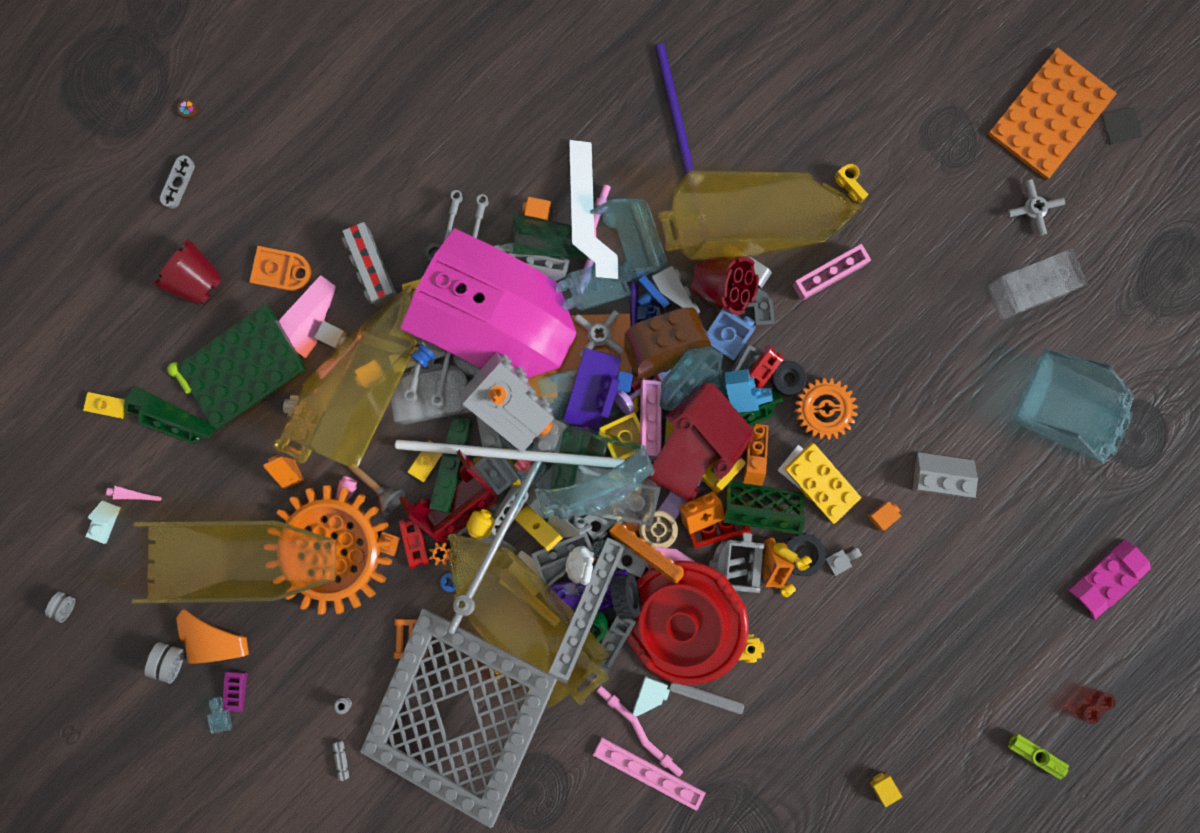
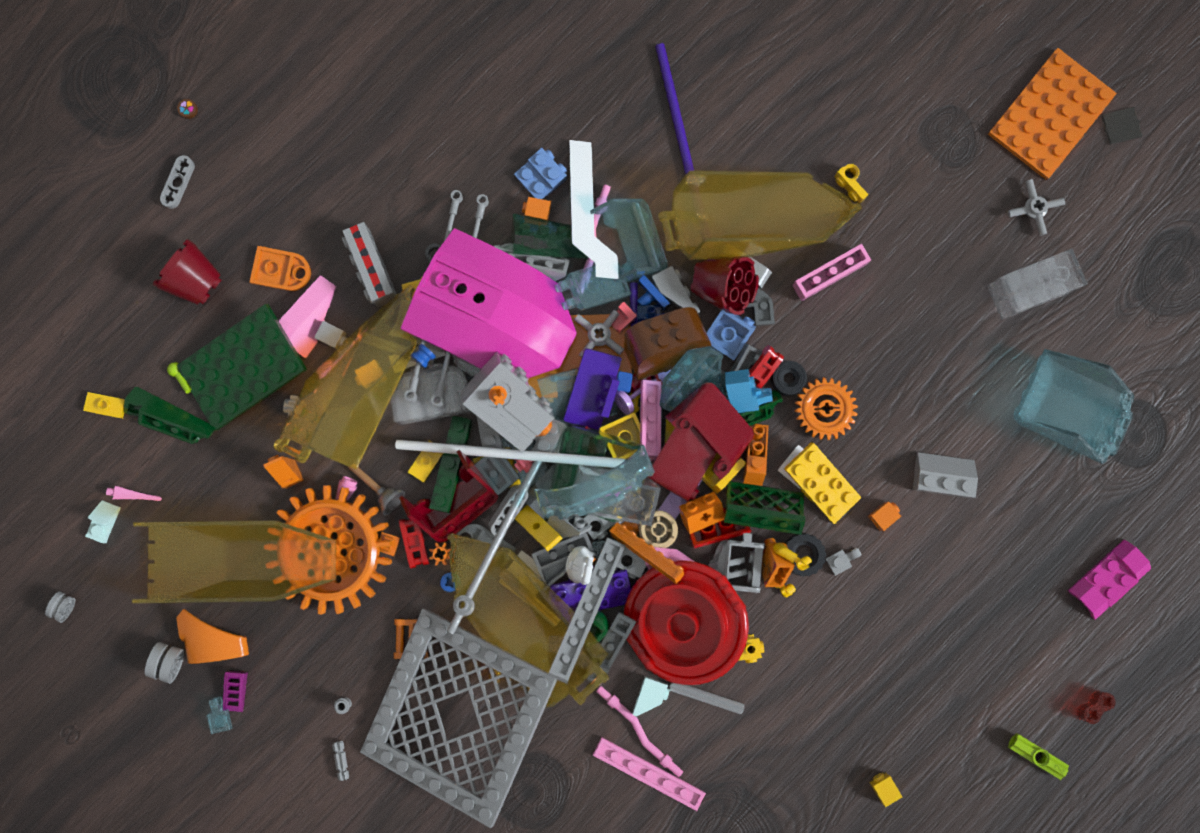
(480, 524): yellow head -> none
(541, 174): none -> medium blue plate
(625, 318): none -> coral panel
(626, 596): black tyre -> none

